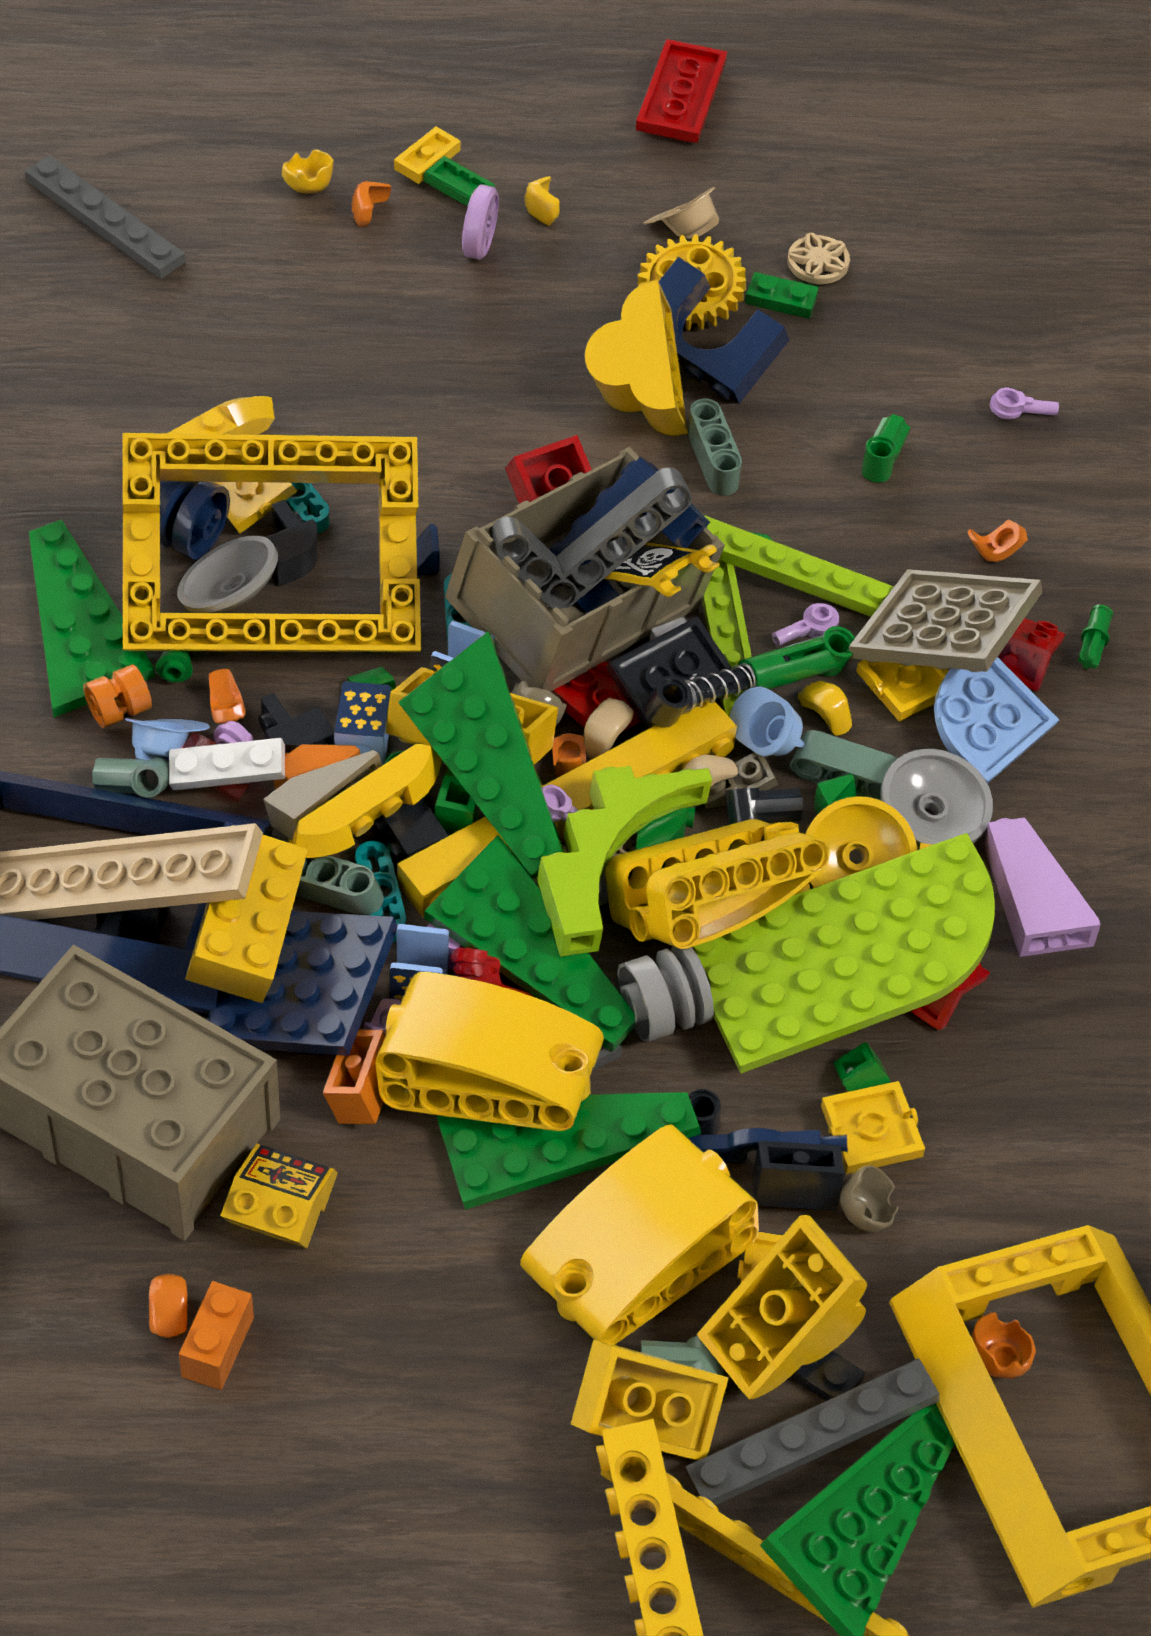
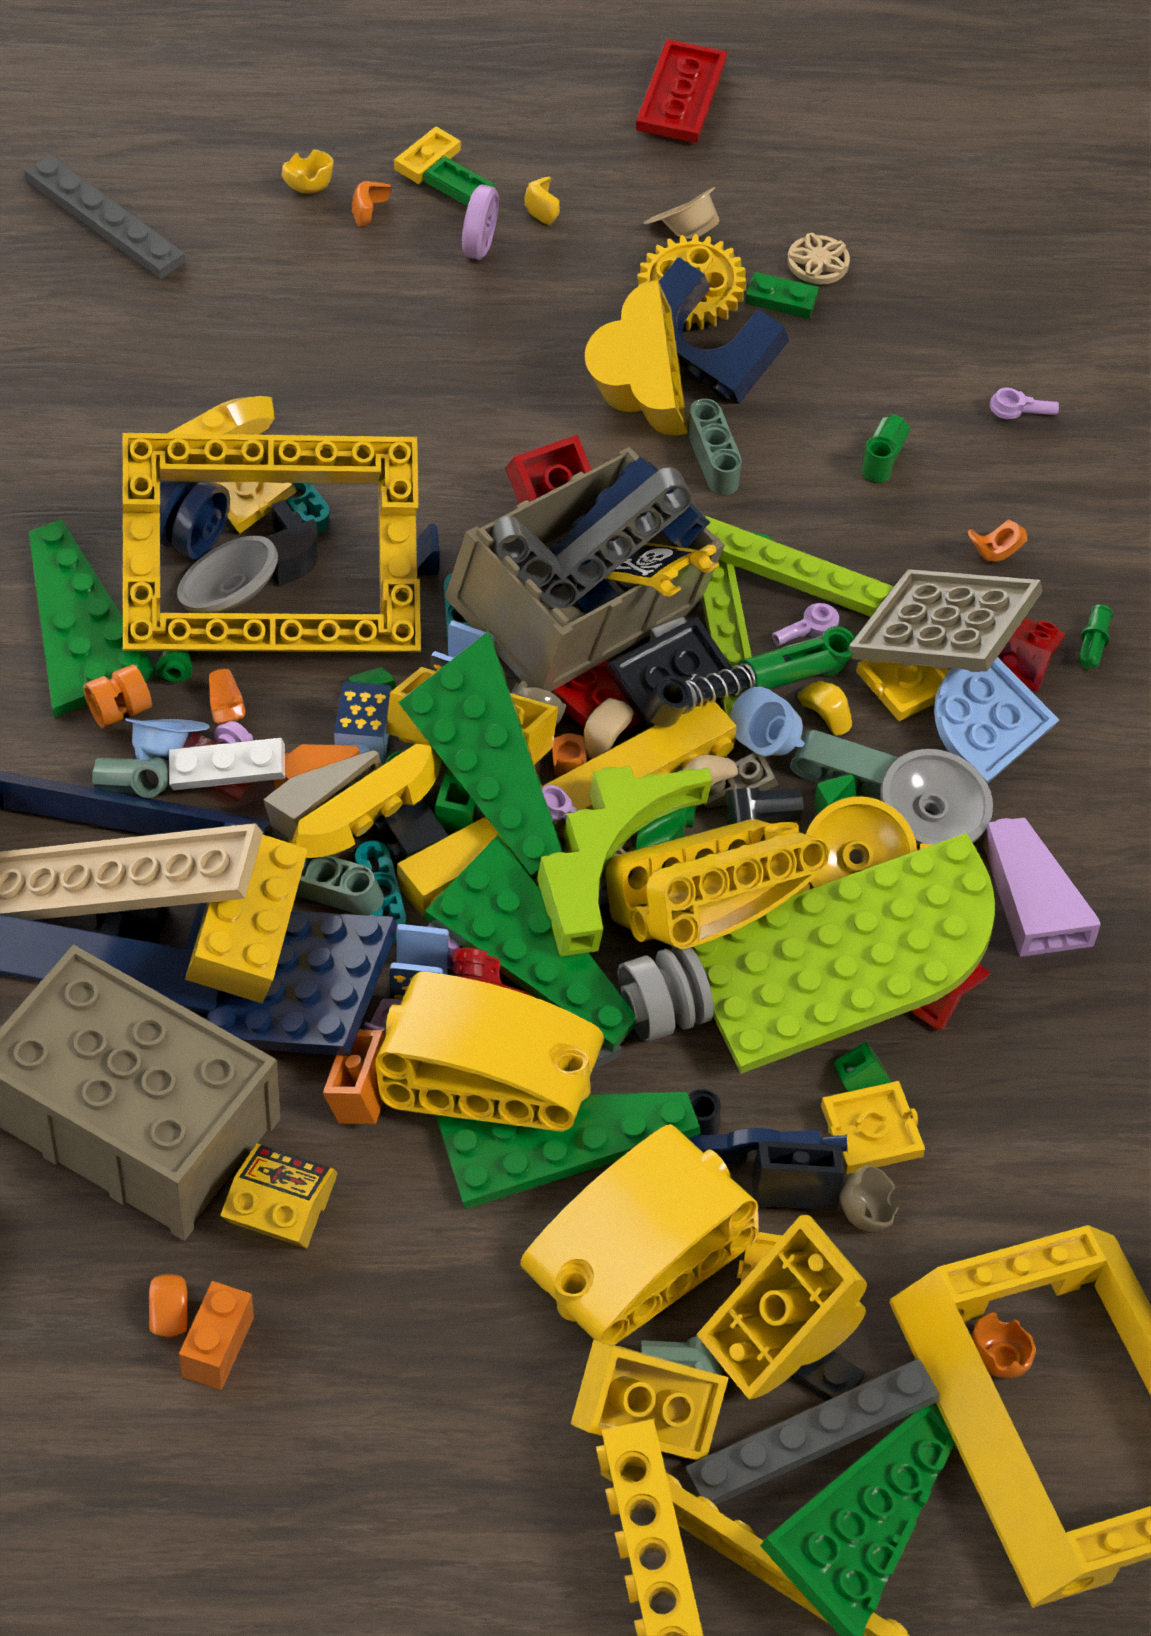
(306, 728): black brick -> none

